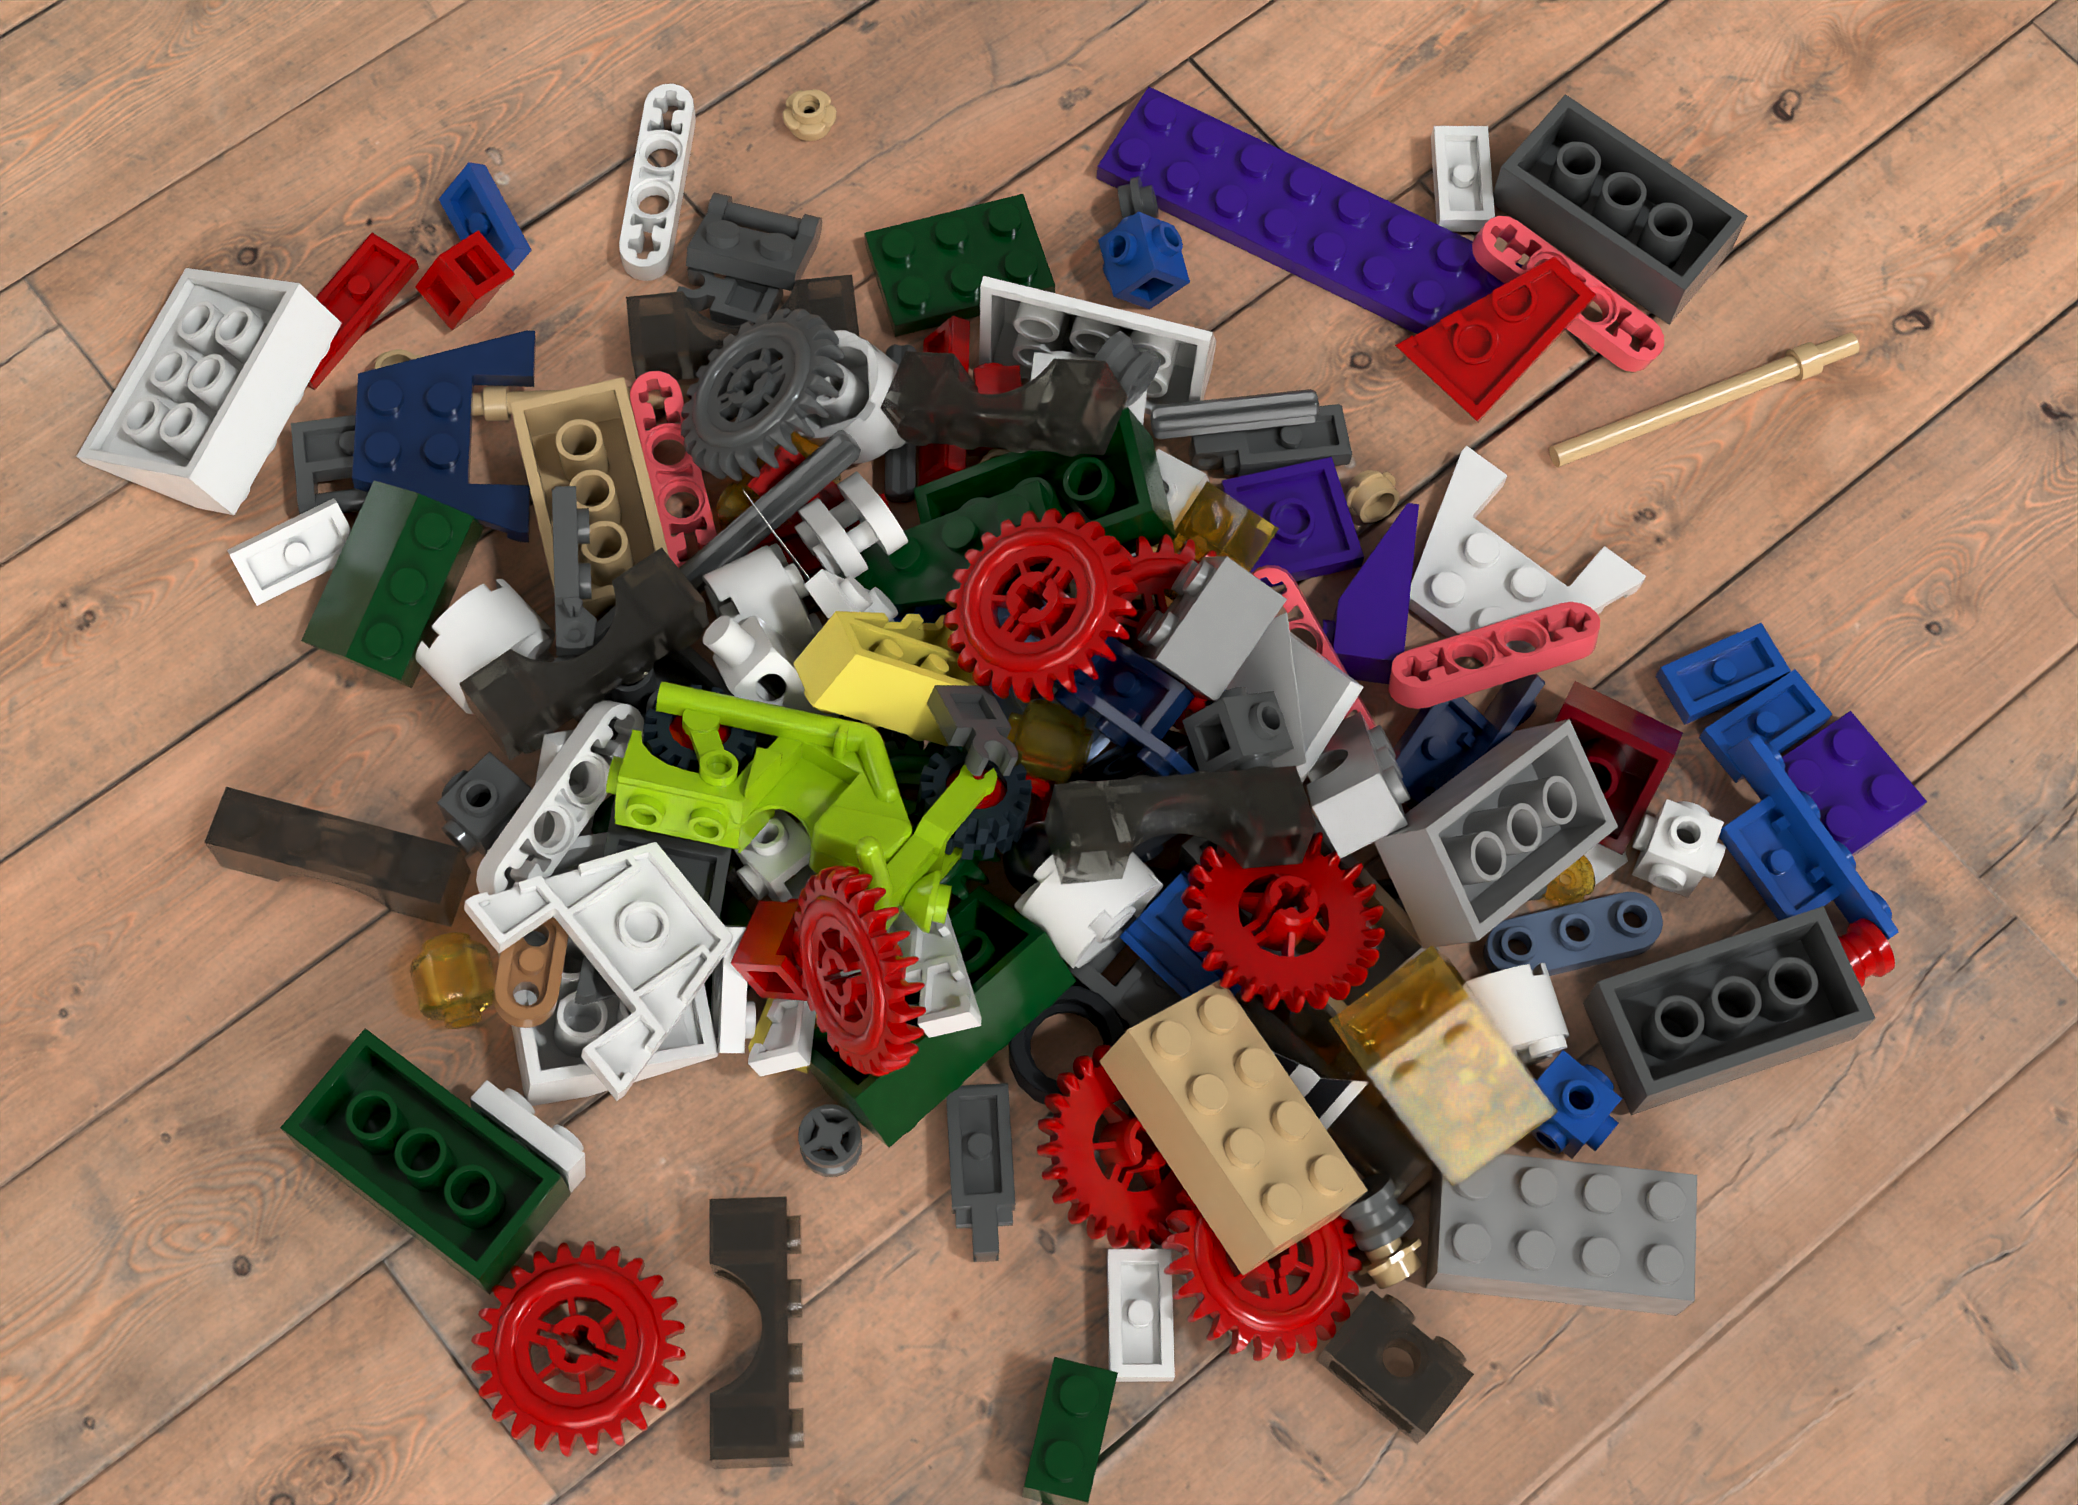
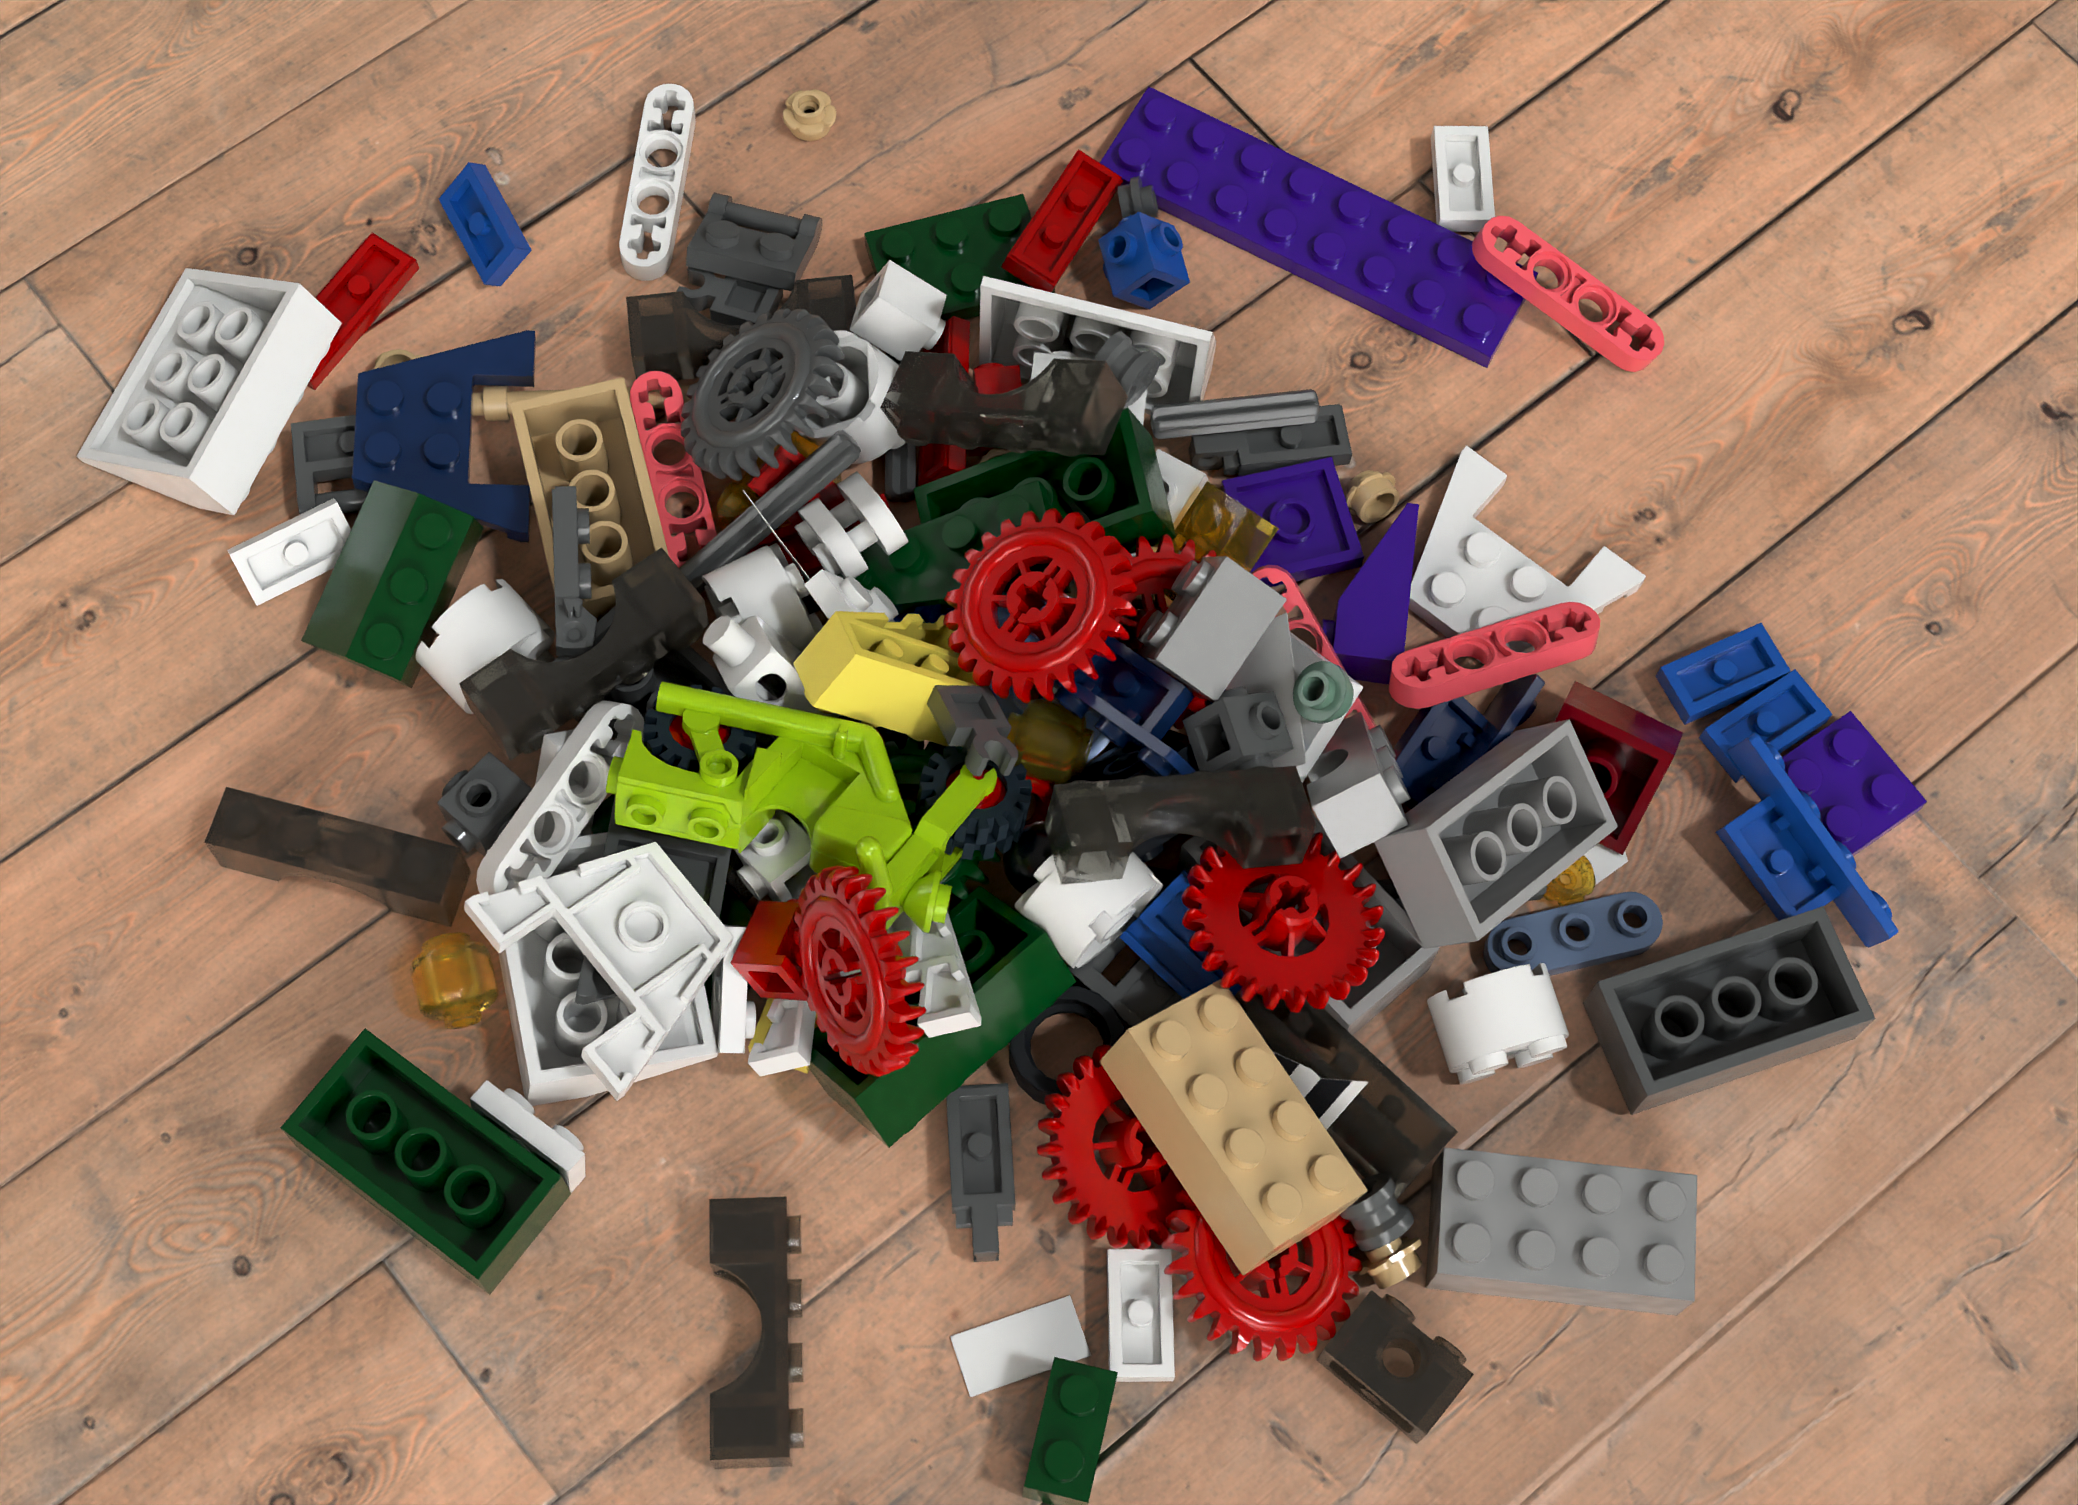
(464, 280): red brick -> none
(534, 970): medium nougat plate -> none
(637, 1367): red gear -> none
(824, 1129): dark grey wheel -> none
(899, 312): none -> white brick
(1019, 1345): none -> white sticker
(1062, 222): none -> red tile
(1335, 698): none -> sand green plate
(1443, 1065): clear yellow slope -> none
(1495, 340): red wing -> none
(1583, 1105): blue brick -> none
(1617, 209): dark grey brick -> none
(1678, 847): white brick -> none
(1798, 363): tan bar -> none
(1867, 950): red wheel -> none

